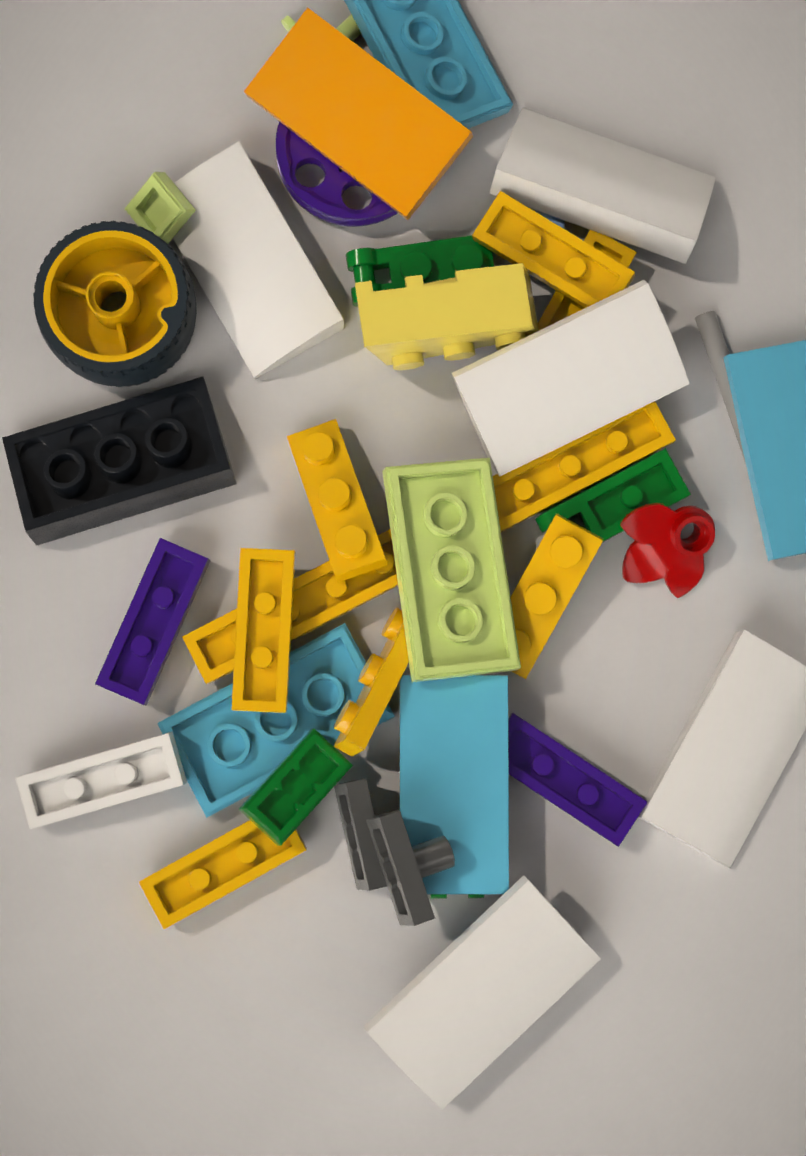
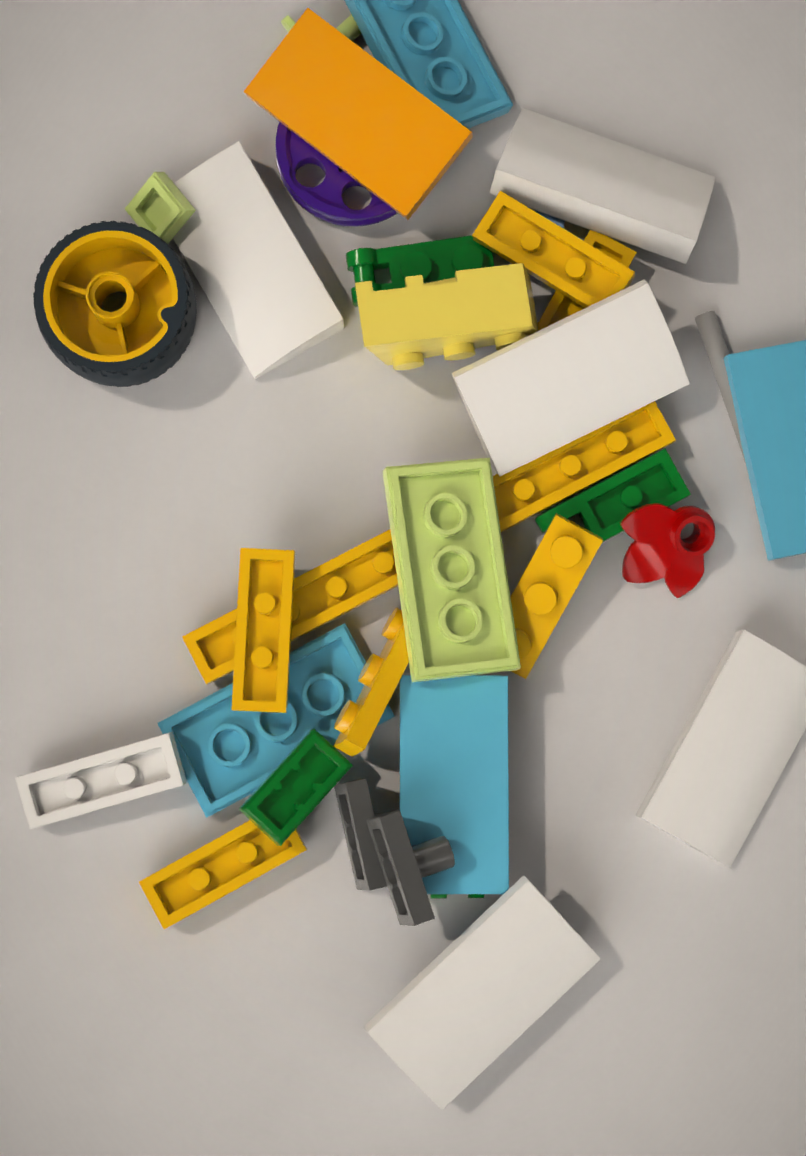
(118, 461): black slope -> none
(152, 622): dark purple plate -> none
(337, 501): yellow plate -> none
(571, 782): dark purple plate -> none

